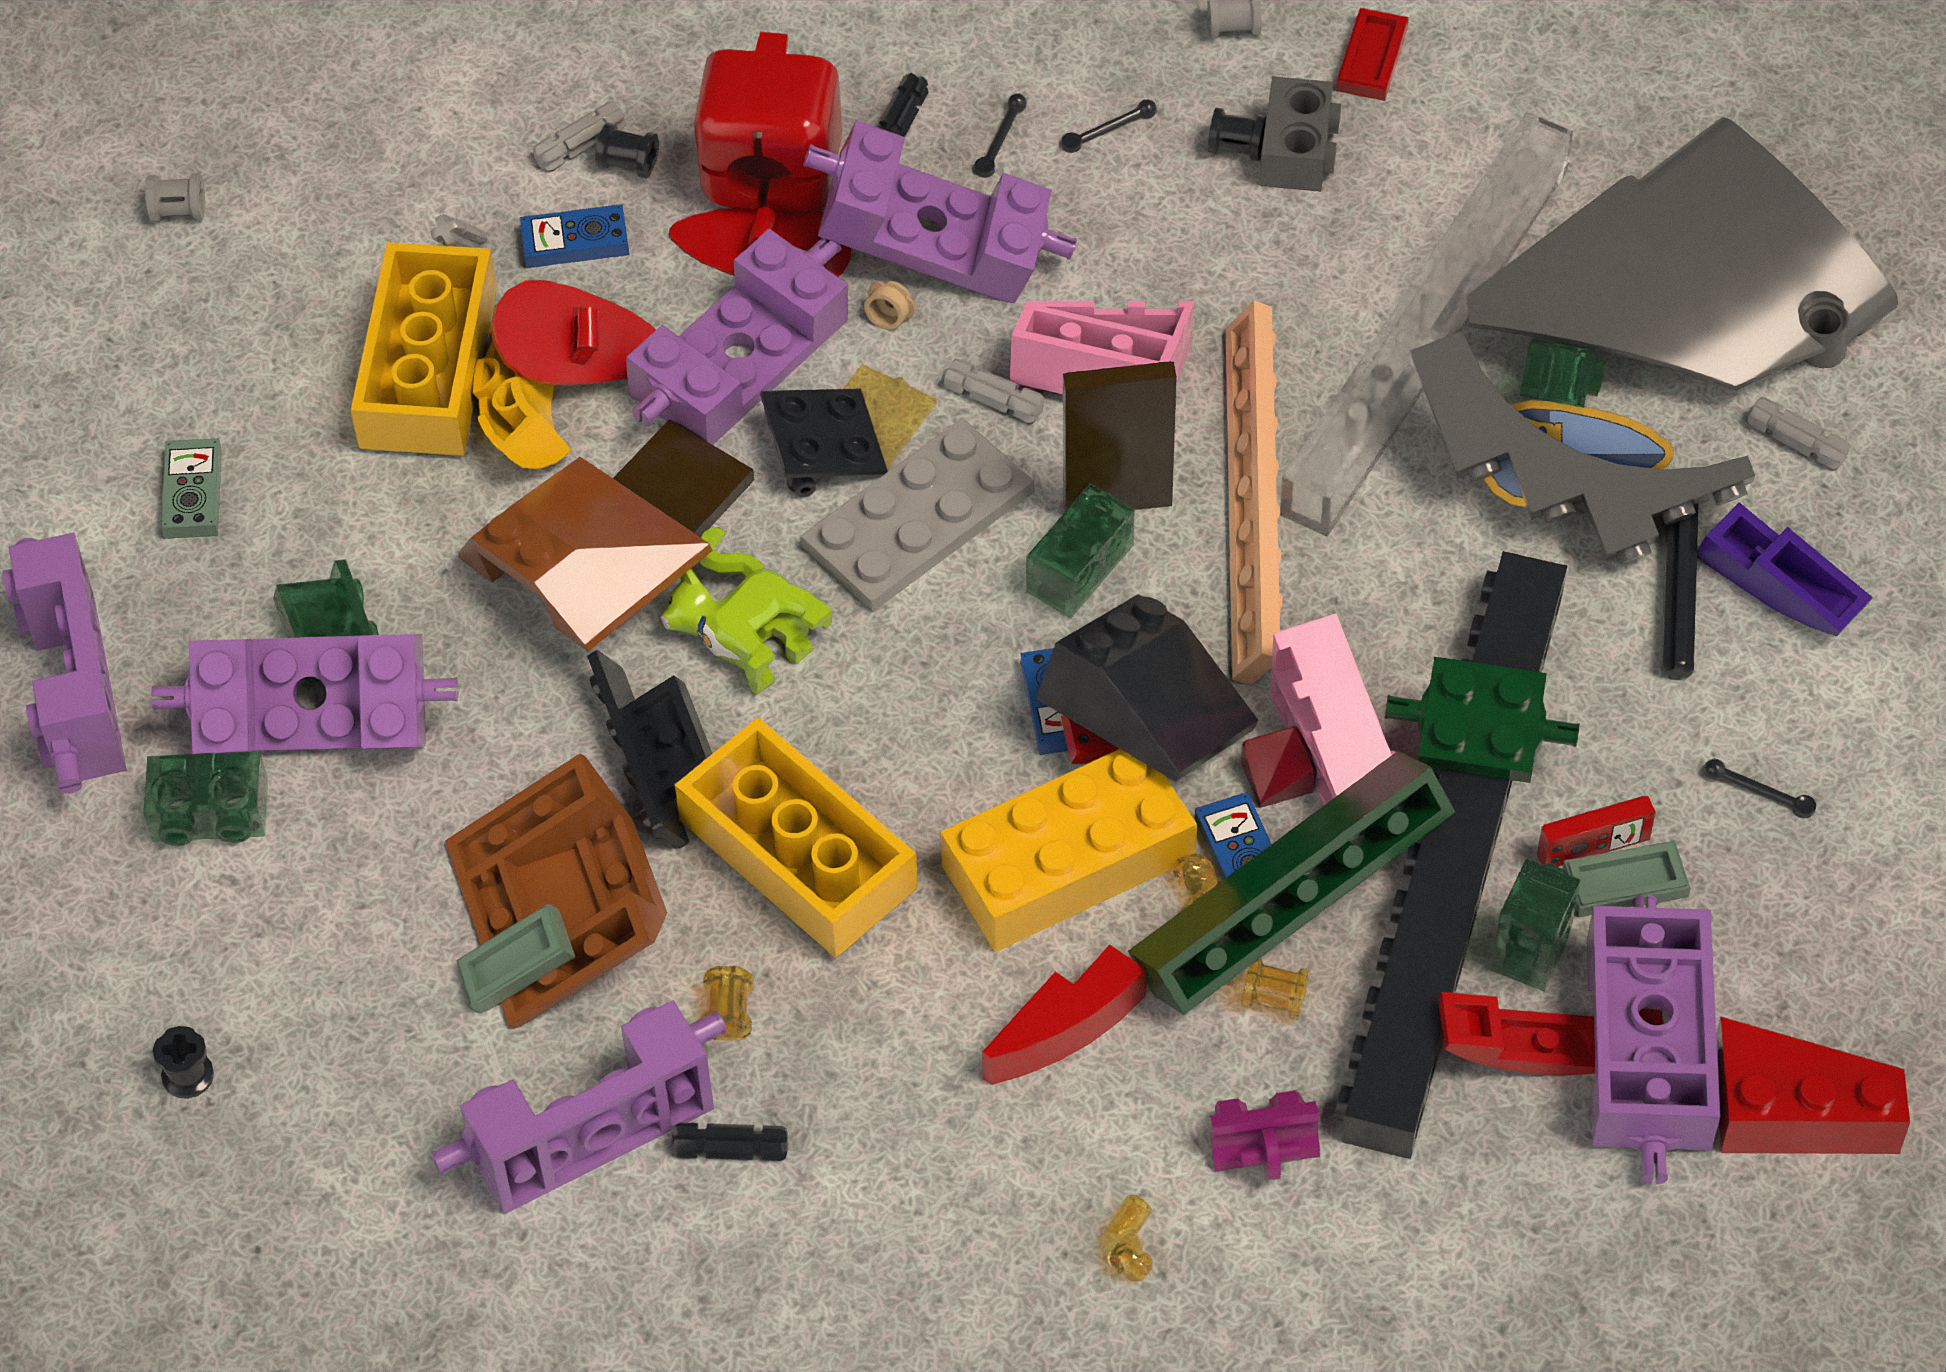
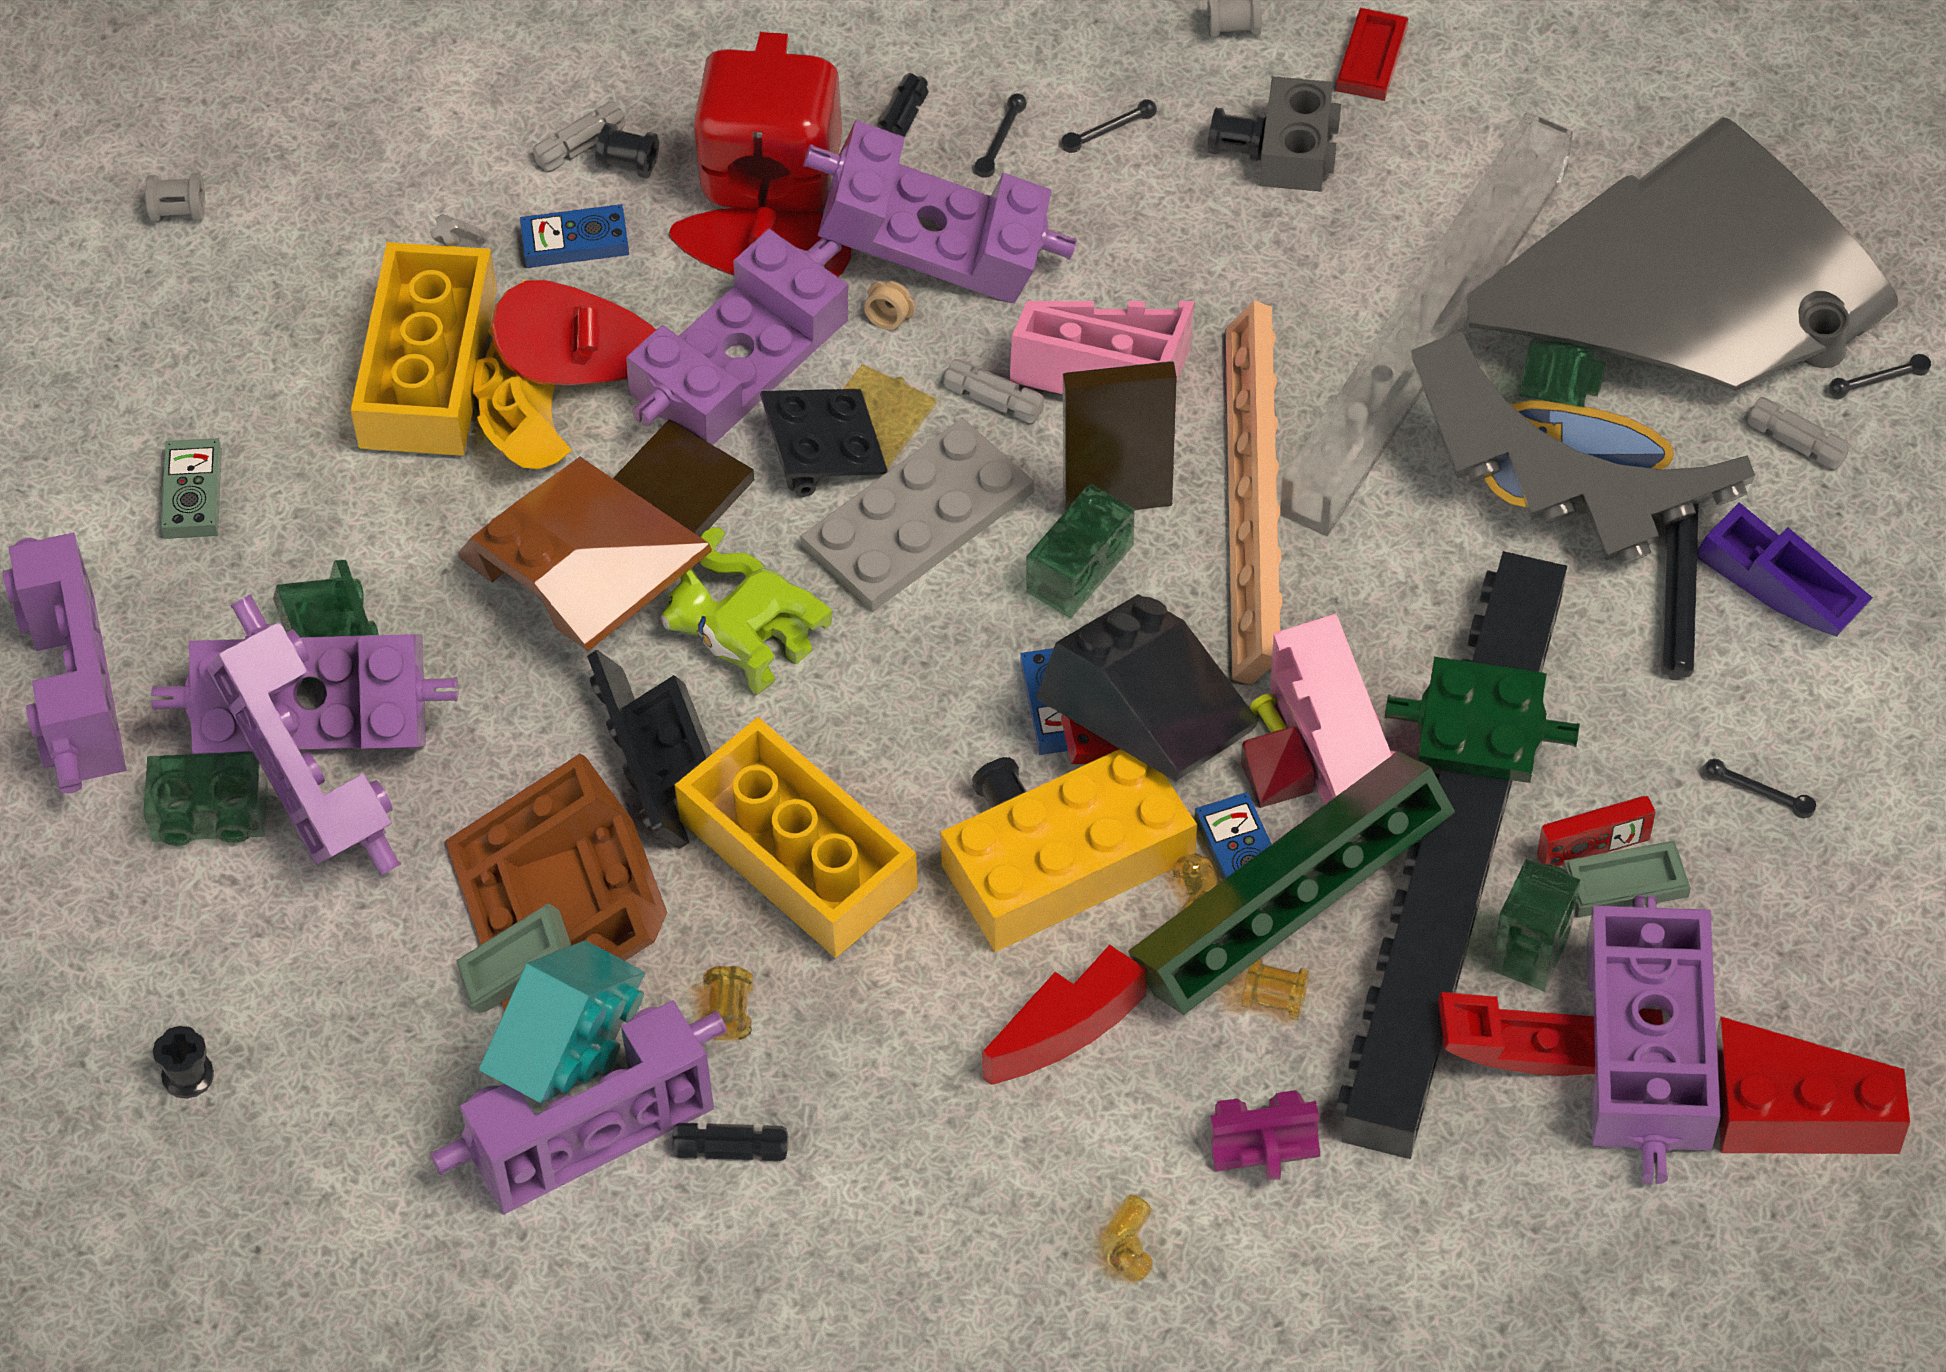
(247, 679): none -> brick
(563, 1021): none -> teal brick
(998, 781): none -> black bush
(1265, 707): none -> neon yellow piece
(1918, 365): none -> black hinge

